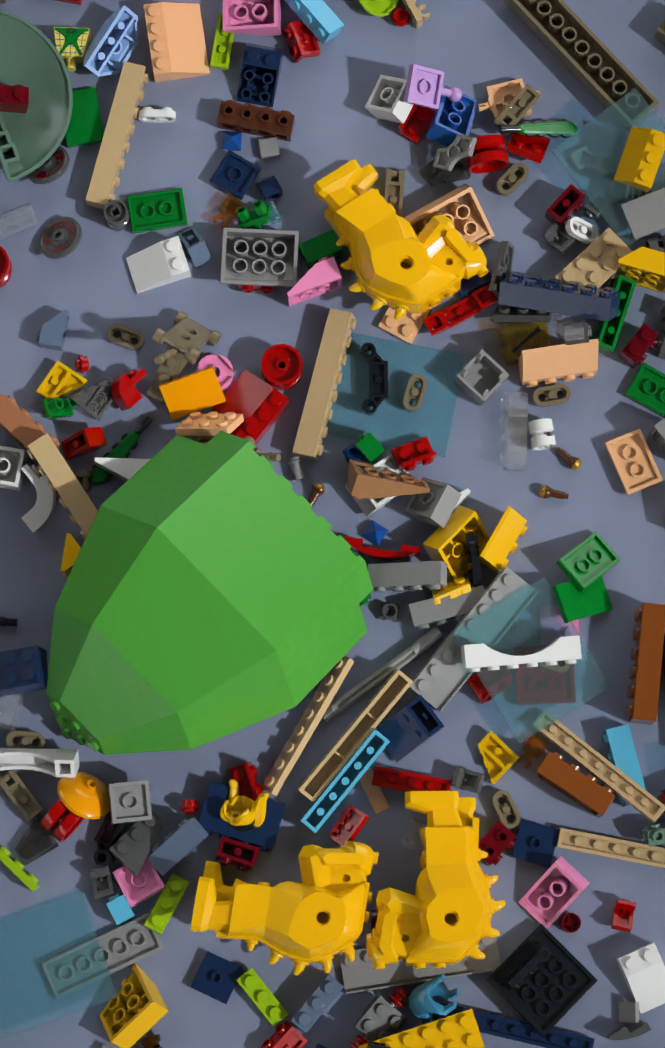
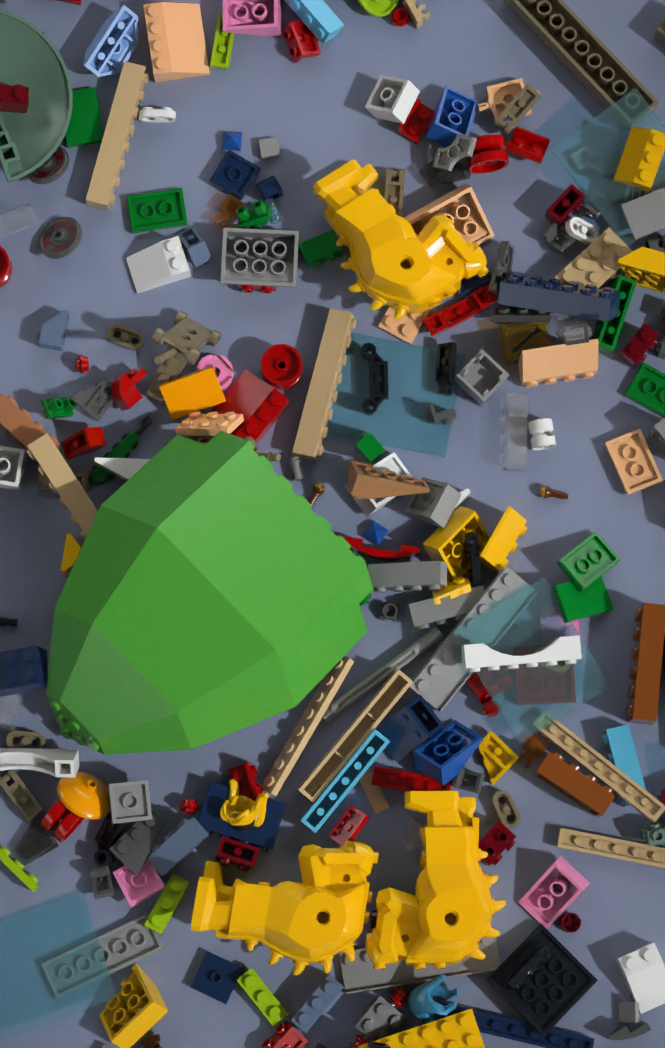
(45, 499): white arch -> none
(60, 382): yellow wing -> none
(72, 45): torso -> none
(116, 215): dark grey wheel -> none
(120, 909): medium azure brick -> none
(256, 120): copper brick -> none
(259, 74): dark blue slope -> none
(317, 281): bright pink slope -> none
(353, 453): blue slope -> none
(413, 454): red bracket -> none
(414, 393): dark tan plate -> none
(425, 87): lavender plate -> none
(445, 417): none -> dark grey bracket
(446, 367): none -> black hinge
(446, 752): none -> blue slope
(490, 709): none -> red plate
(511, 180): dark tan plate -> none
(535, 843): dark blue plate -> none
(541, 129): green sword -> none
(550, 395): dark tan plate -> none
(573, 462): reddish brown piece -> none
(623, 915): red bracket -> none

